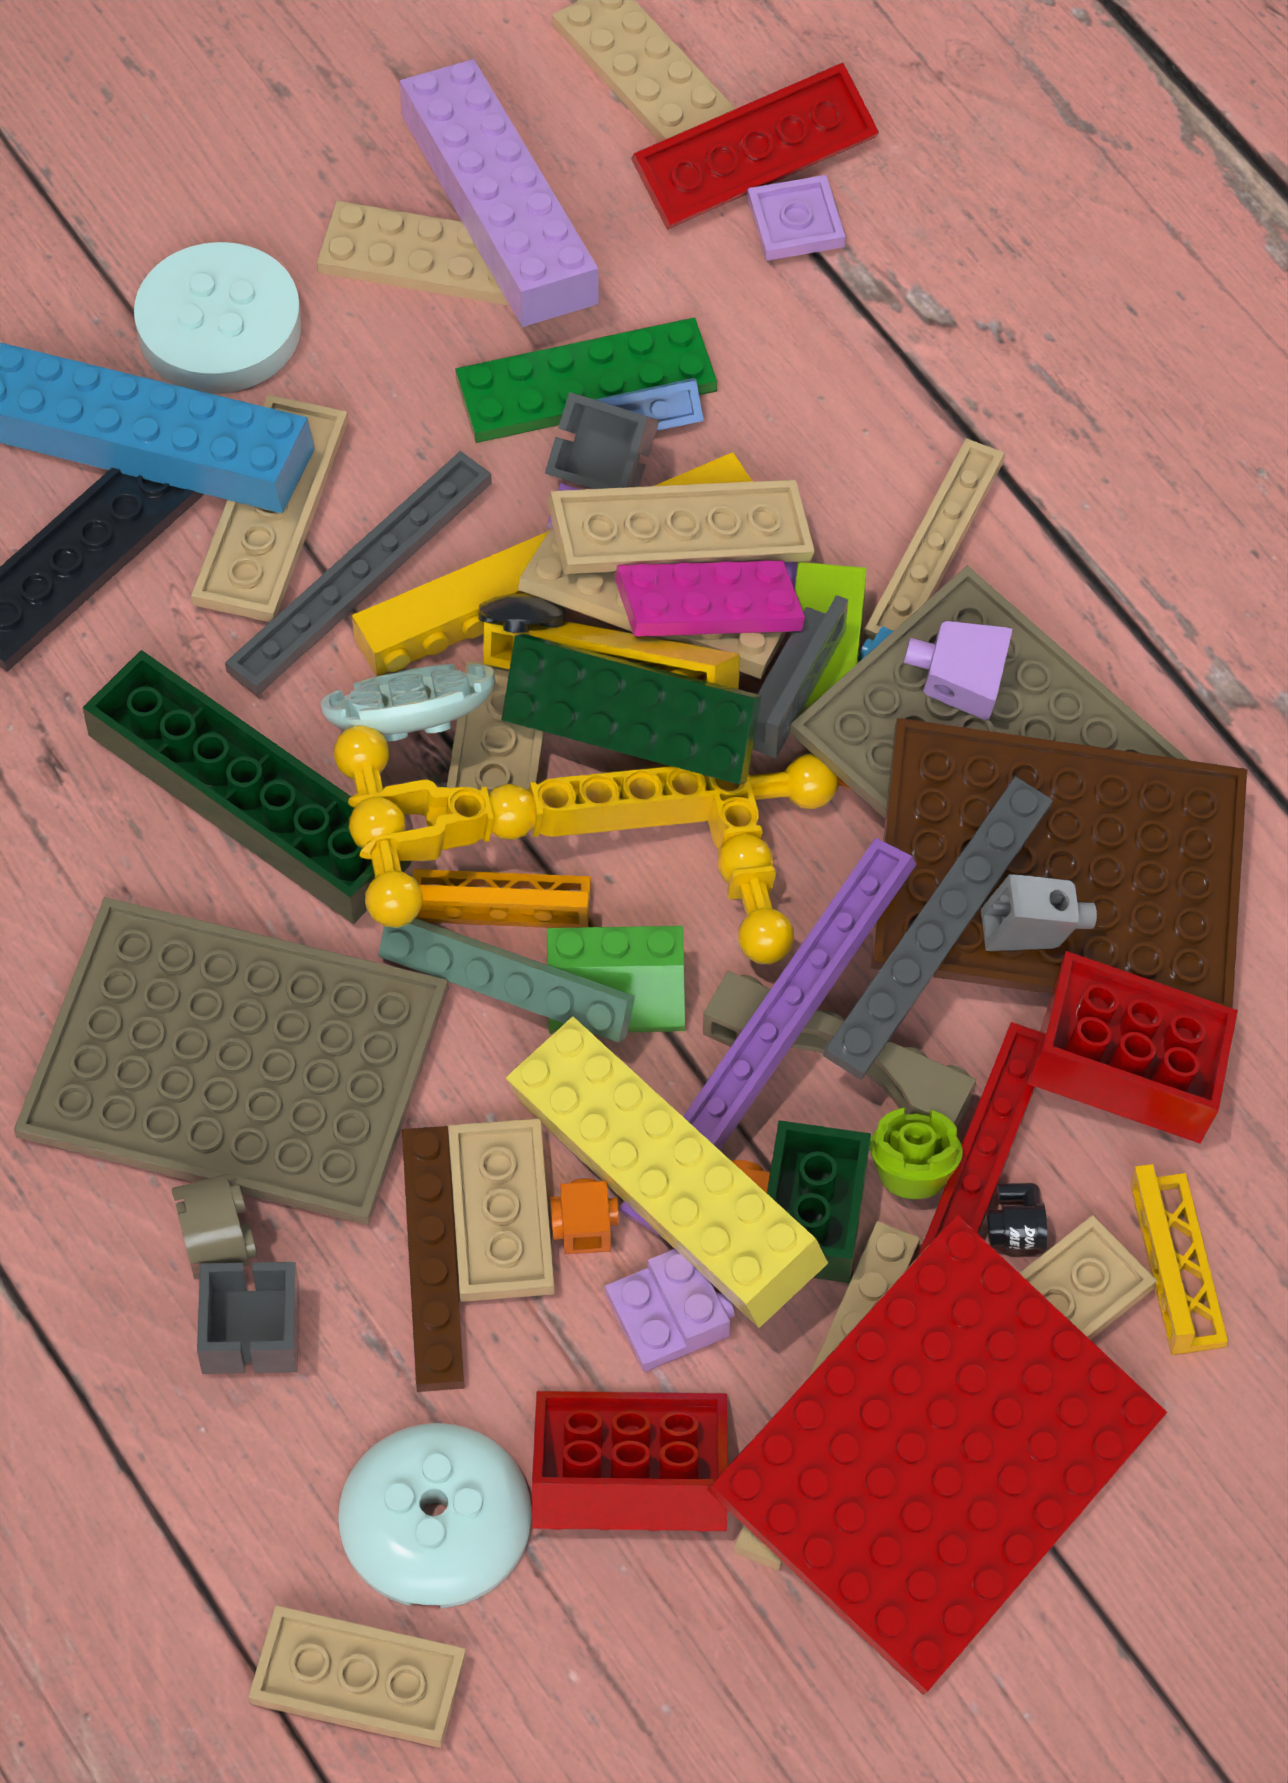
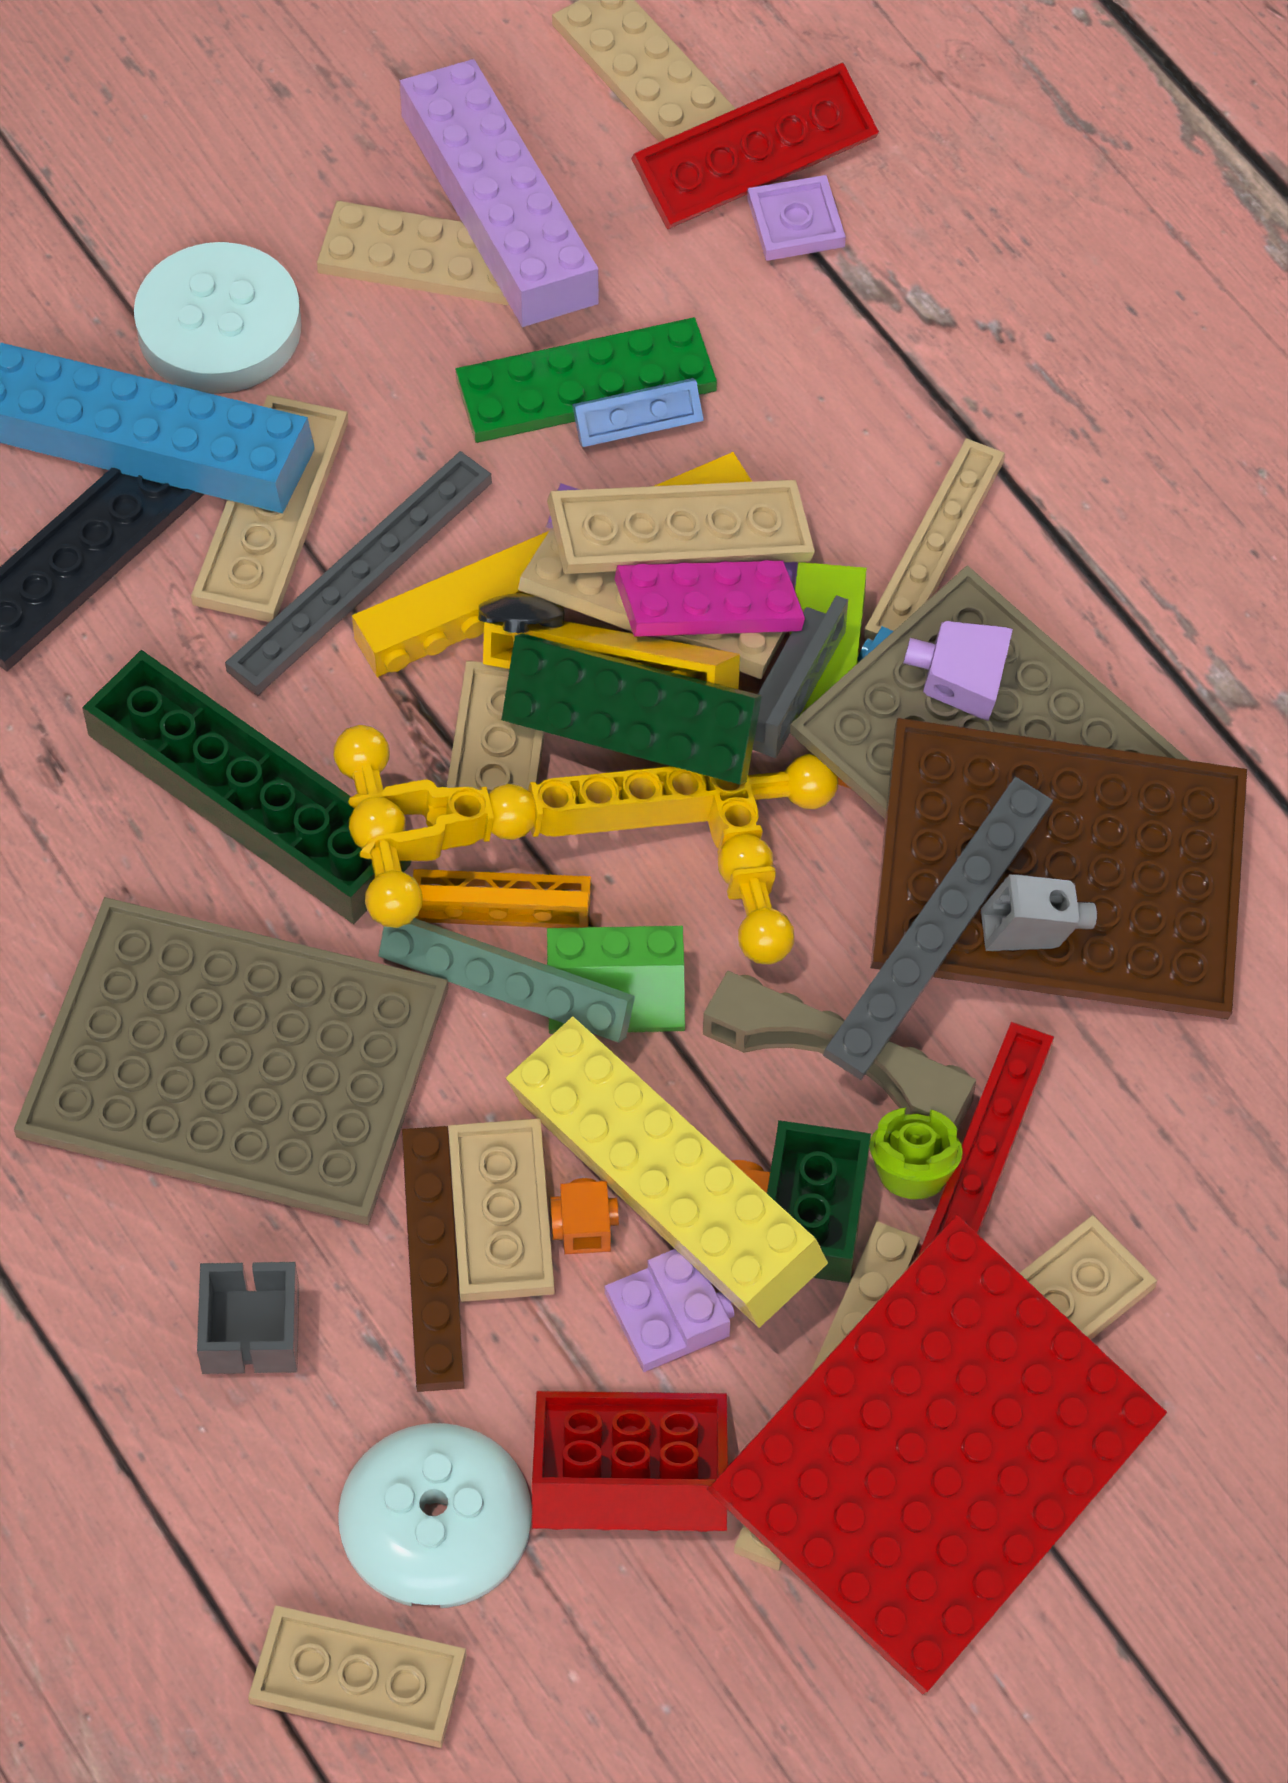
(212, 1223): dark tan brick -> none
(411, 700): light aqua brick -> none
(604, 445): dark grey piece -> none
(796, 996): medium lavender plate -> none
(1019, 1225): black piece -> none
(1133, 1047): red slope -> none
(1167, 1264): yellow fence -> none

